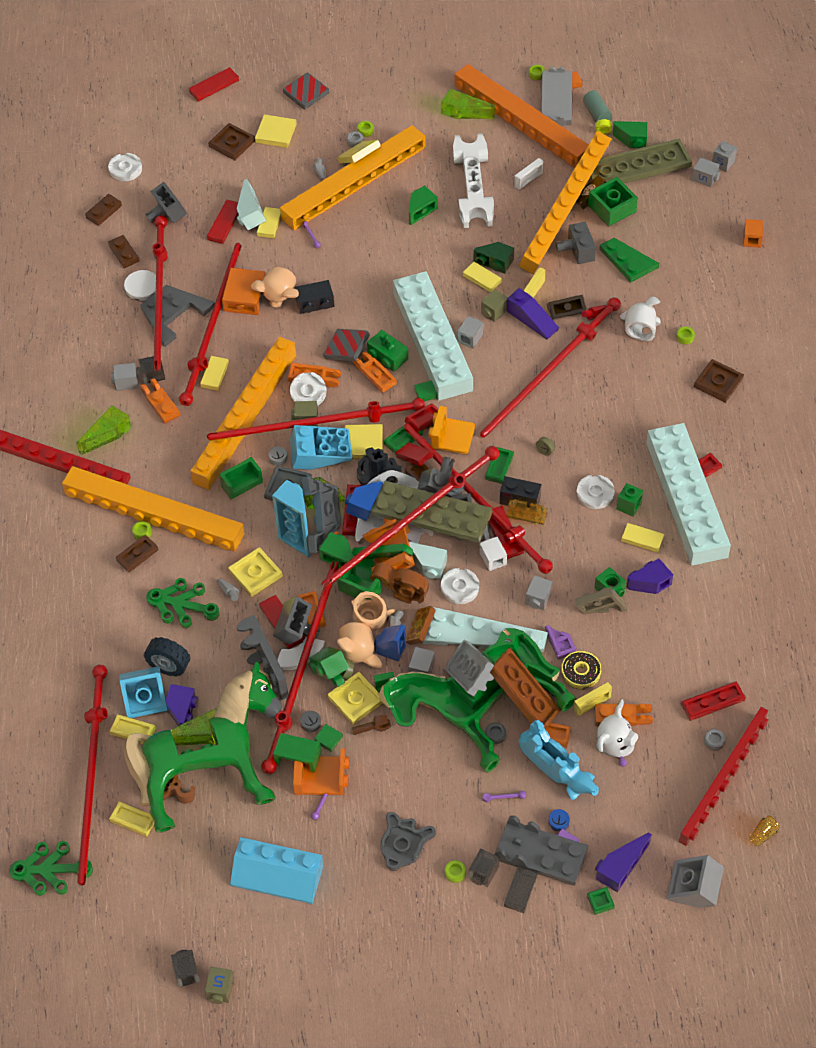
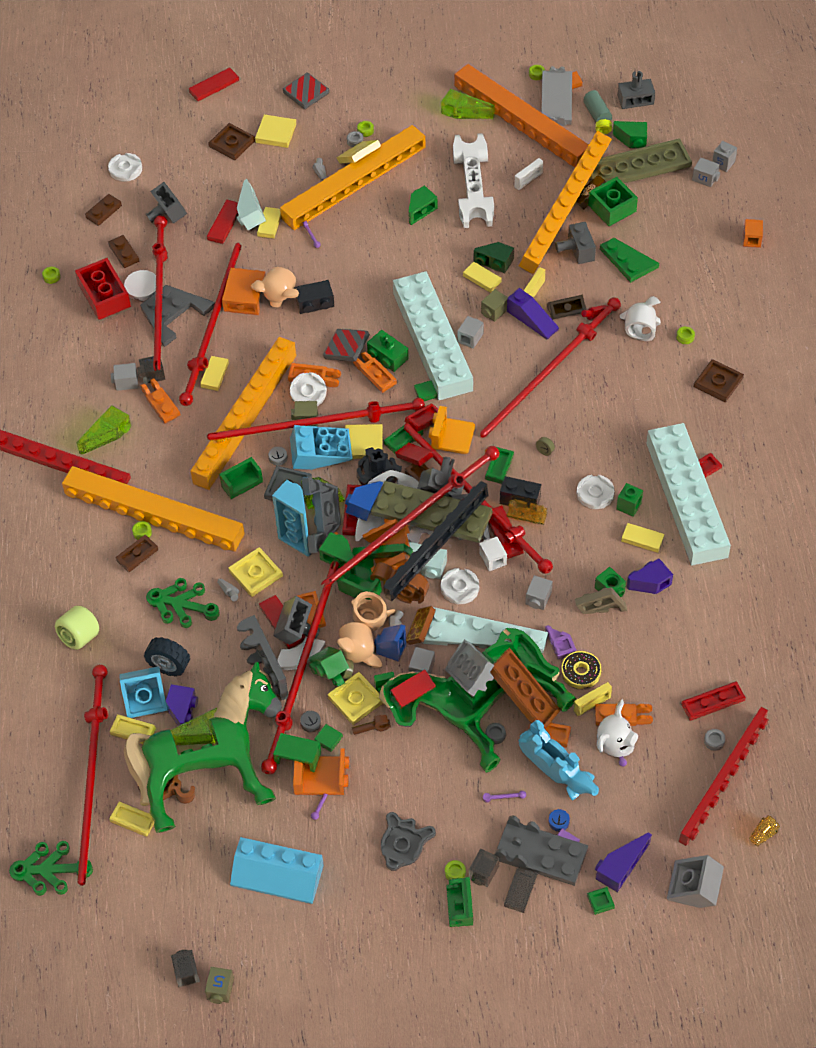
(51, 275): none -> lime tile
(77, 627): none -> yellowish green head
(103, 288): none -> red brick
(413, 688): none -> red tile
(437, 539): none -> black plate
(459, 902): none -> green hinge
(636, 92): none -> dark grey brick

